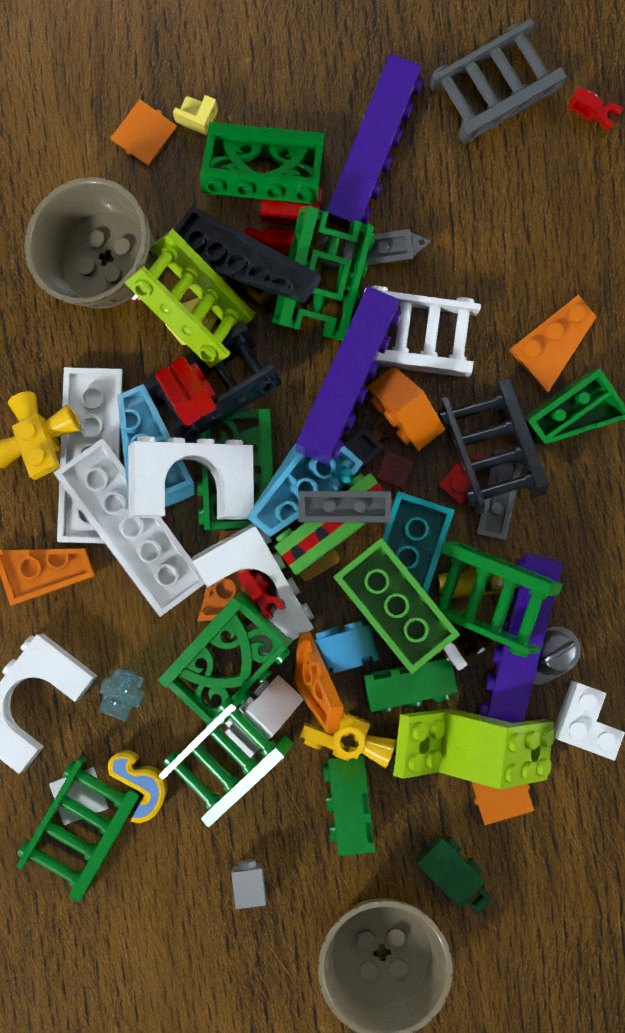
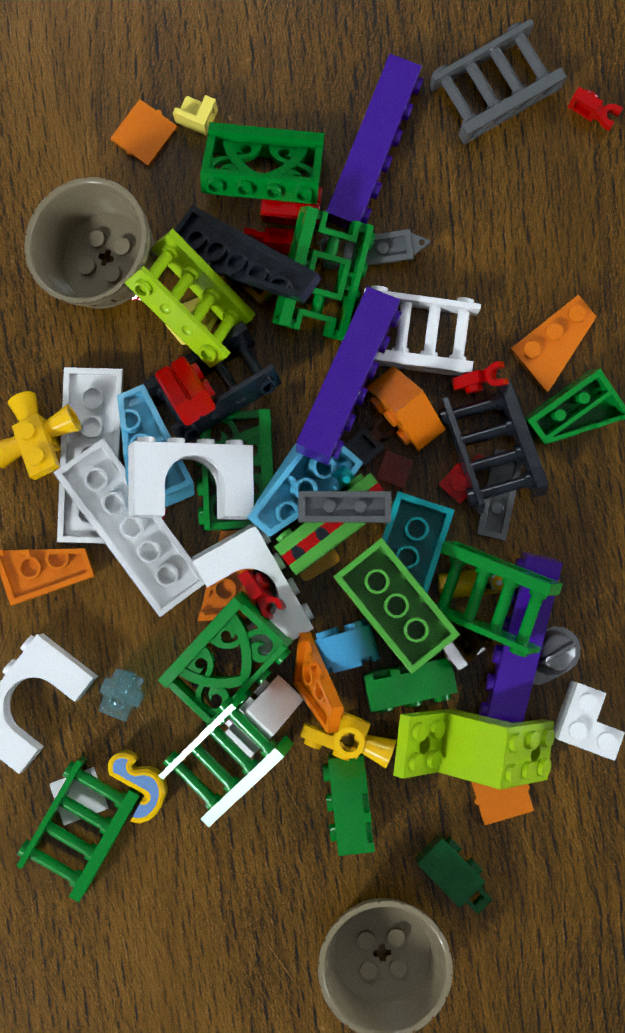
(249, 884): light grey brick -> none
(474, 381): none -> red plate

